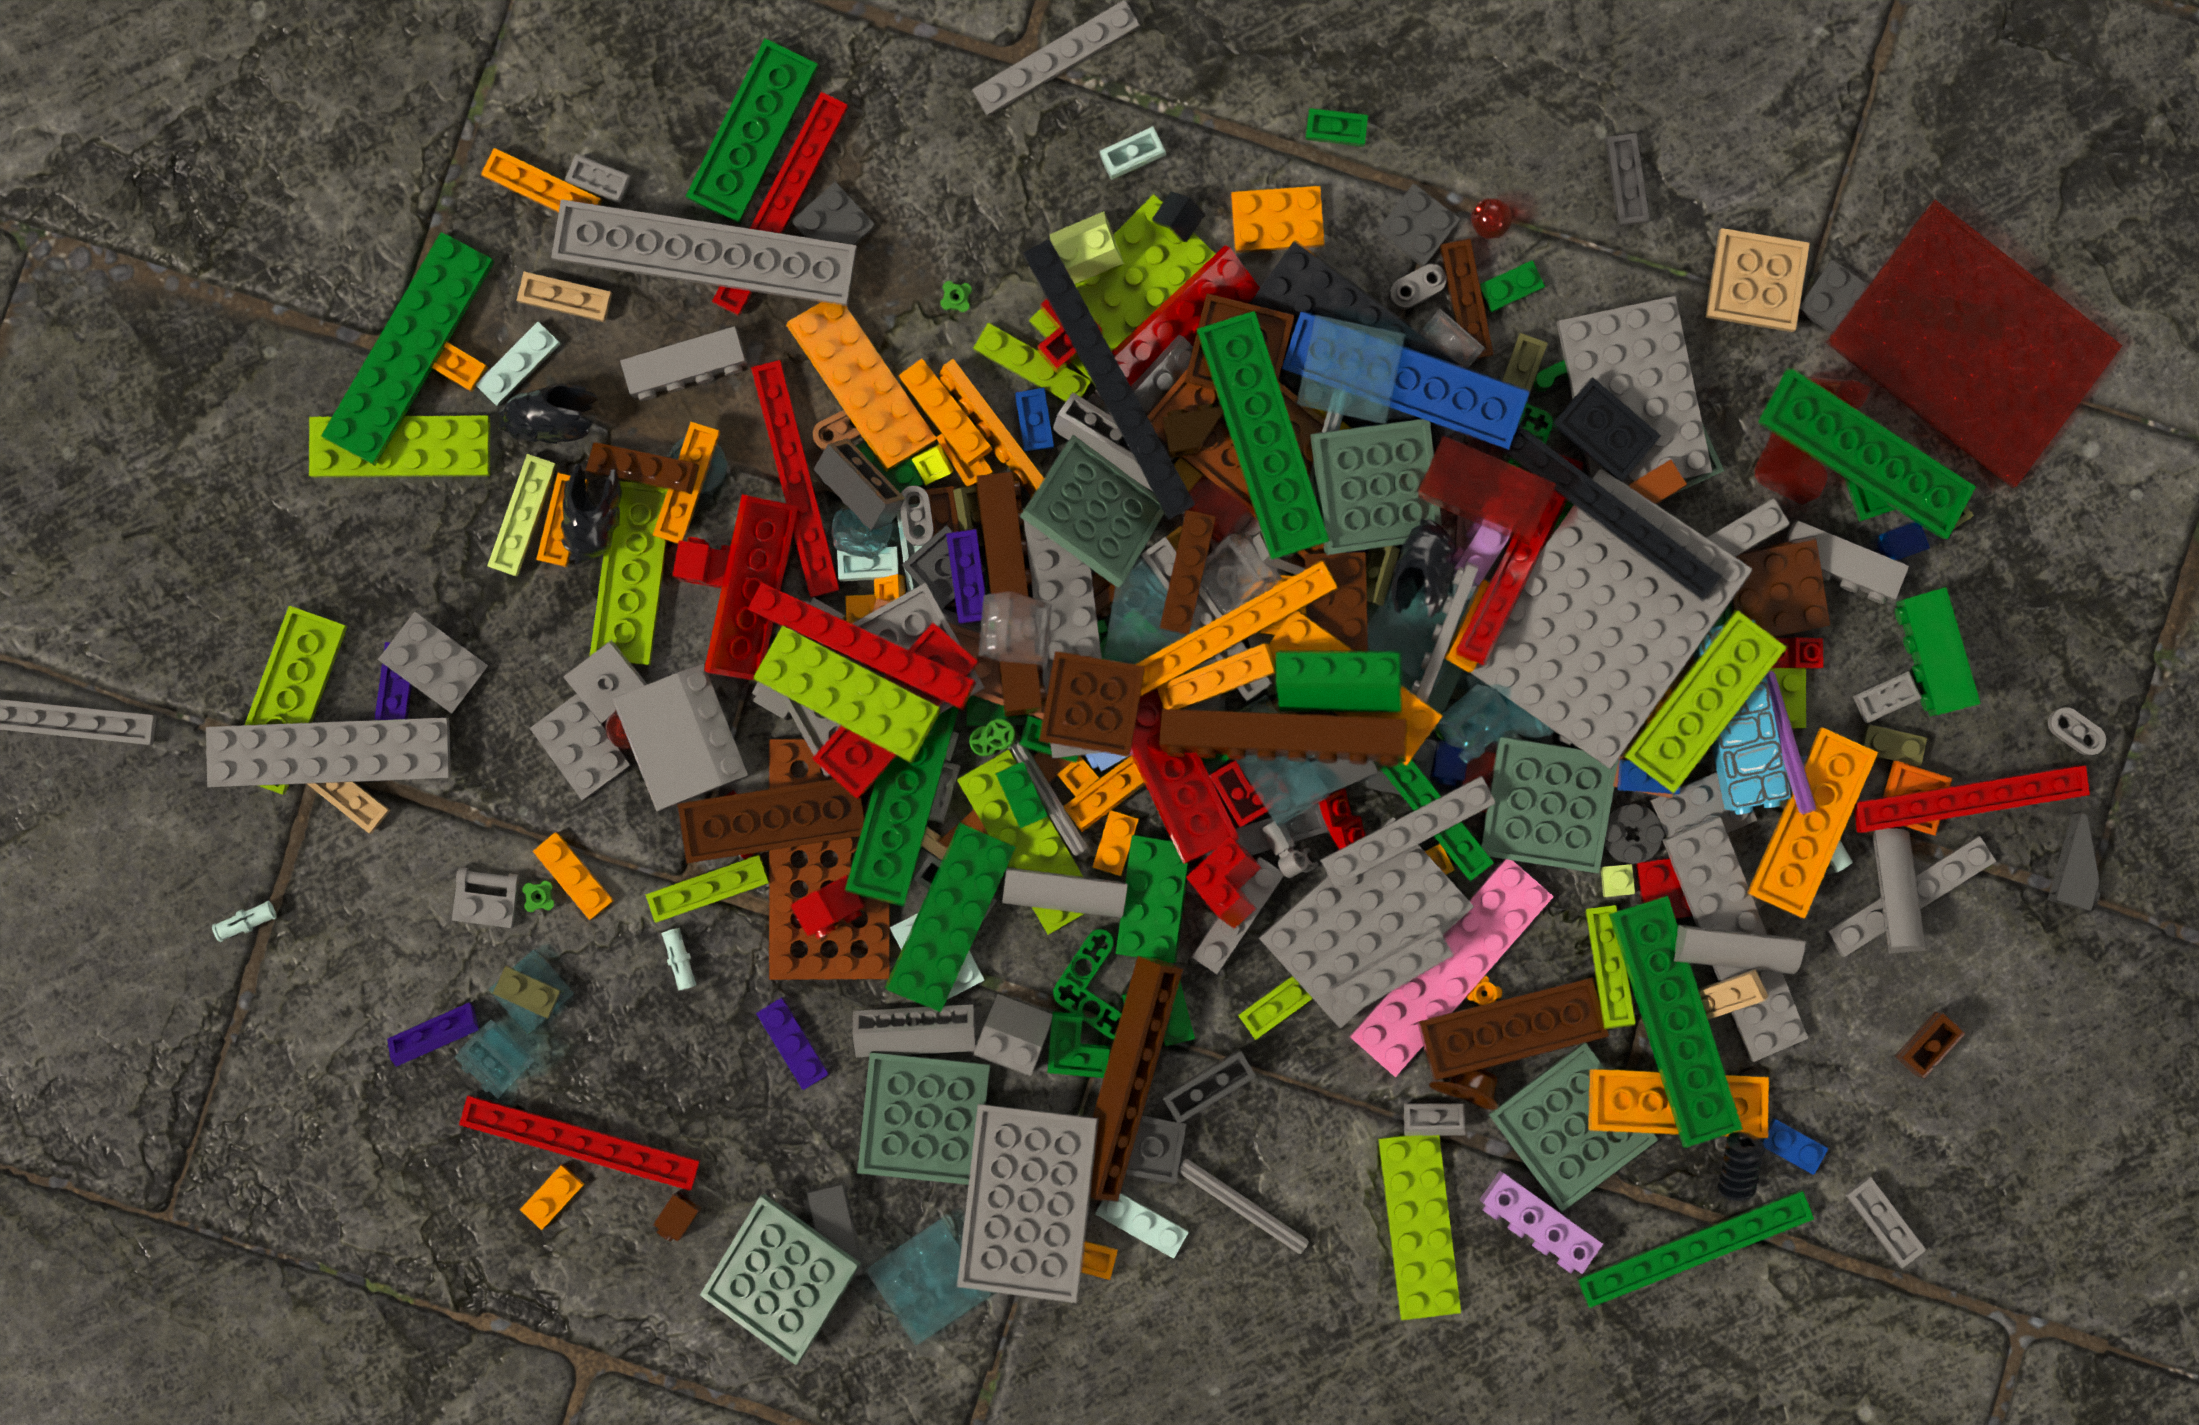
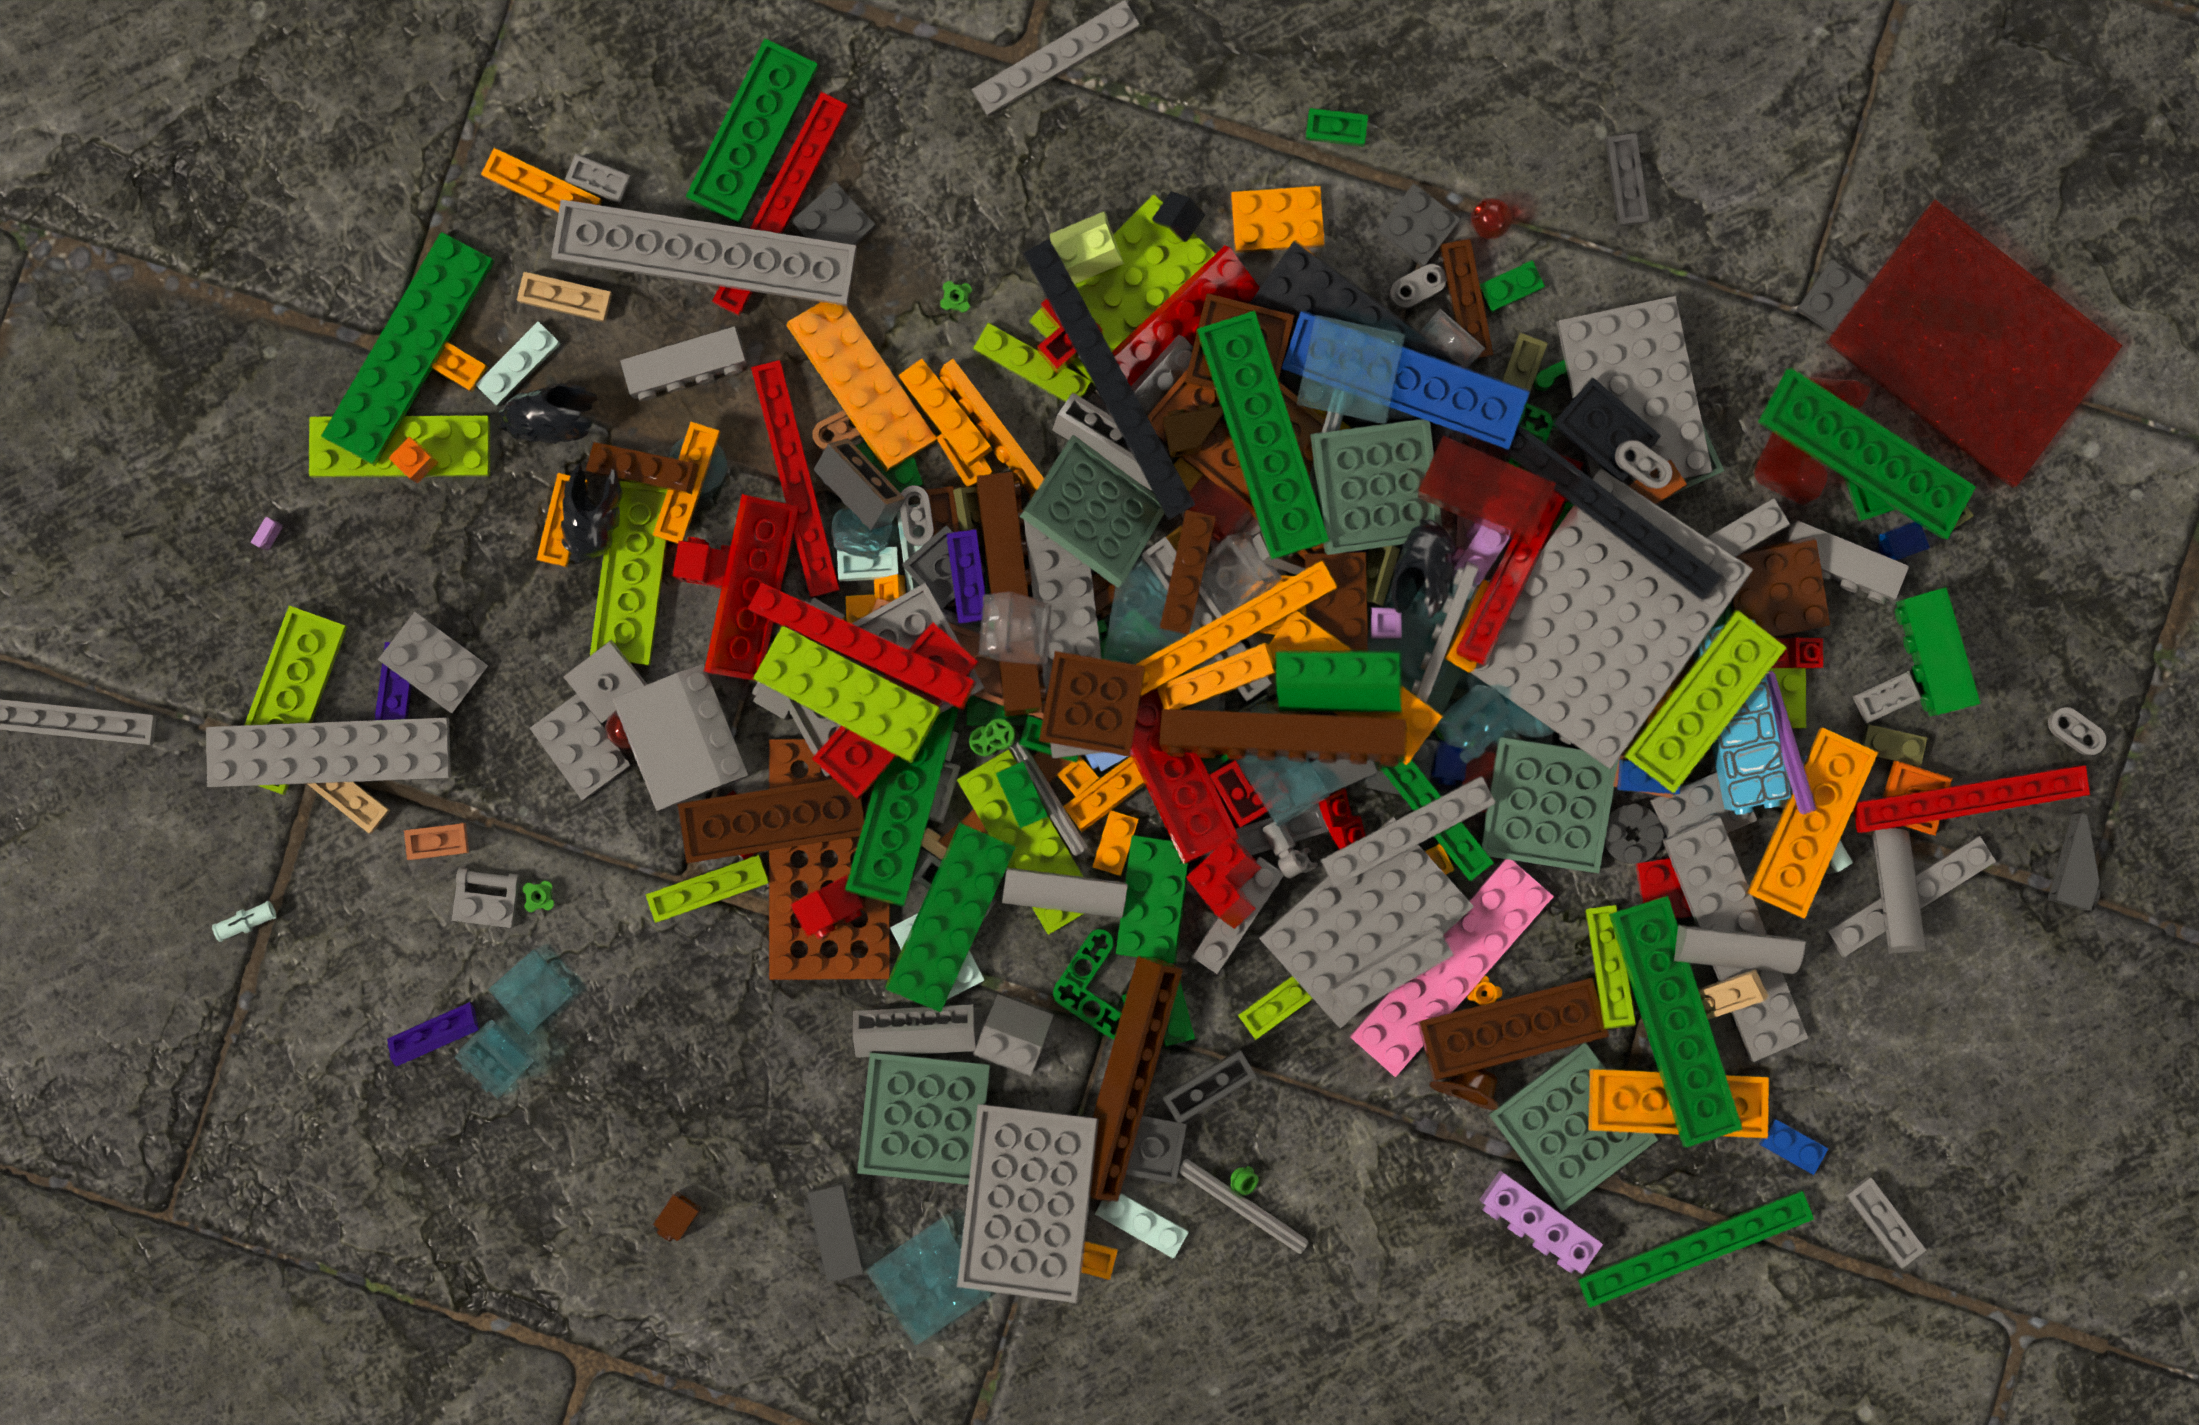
(267, 533): none -> lavender tile
(413, 459): none -> orange brick
(436, 841): none -> nougat plate
(522, 515): yellowish green plate -> none
(527, 992): olive plate -> none
(552, 1196): light orange plate -> none
(573, 876): light orange plate -> none
(579, 1142): red plate -> none
(678, 959): light aqua pin -> none
(780, 1279): sand green plate -> none
(792, 1043): dark purple plate -> none
(932, 464): neon yellow plate -> none
(1034, 420): blue plate -> none
(1070, 1056): green plate -> none
(1132, 153): light aqua brick -> none
(1244, 1180): none -> bright green plate
(1386, 623): none -> lavender tile
(1419, 1226): lime plate -> none
(1434, 1119): light grey plate -> none
(1617, 880): yellowish green plate -> none
(1642, 463): none -> light grey plate
(1740, 1166): black piece -> none
(1757, 280): tan plate -> none
(1929, 1044): reddish brown brick -> none

